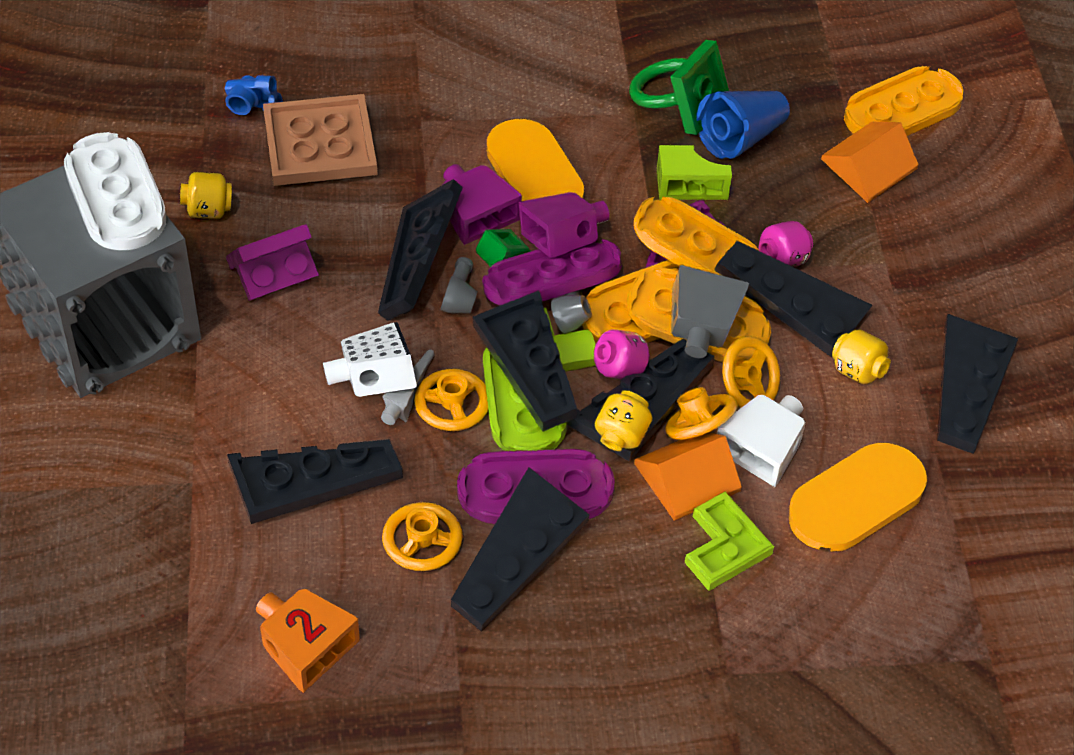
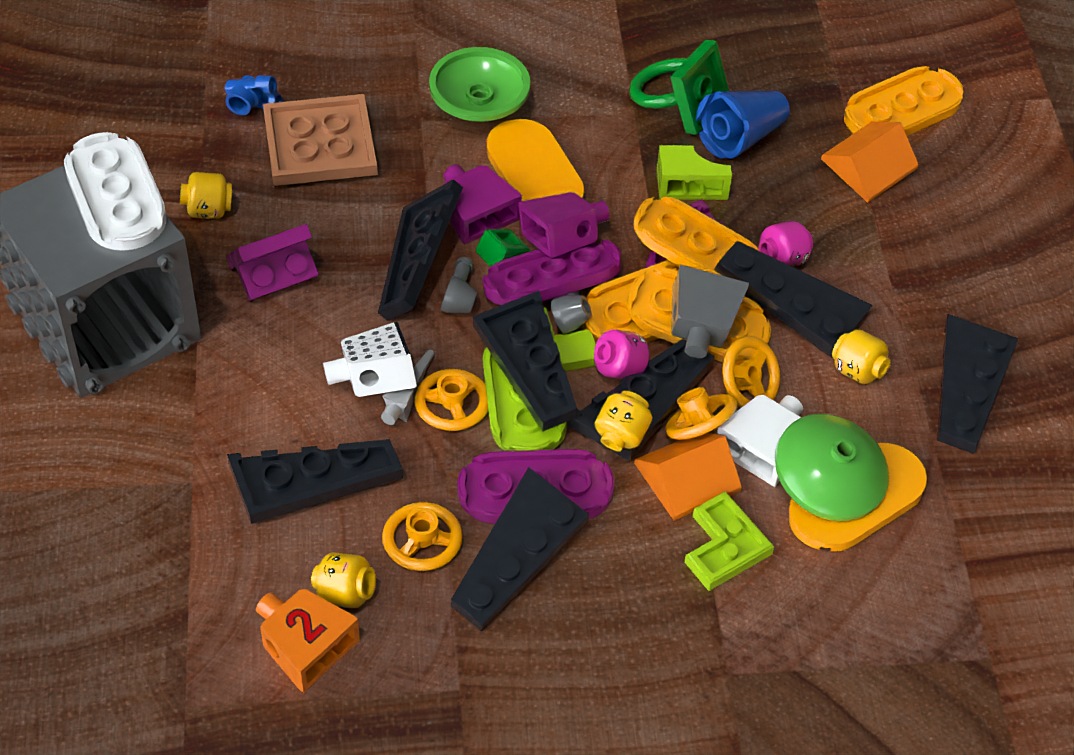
(344, 579): none -> yellow head
(479, 84): none -> bright green dish
(824, 479): none -> bright green dish

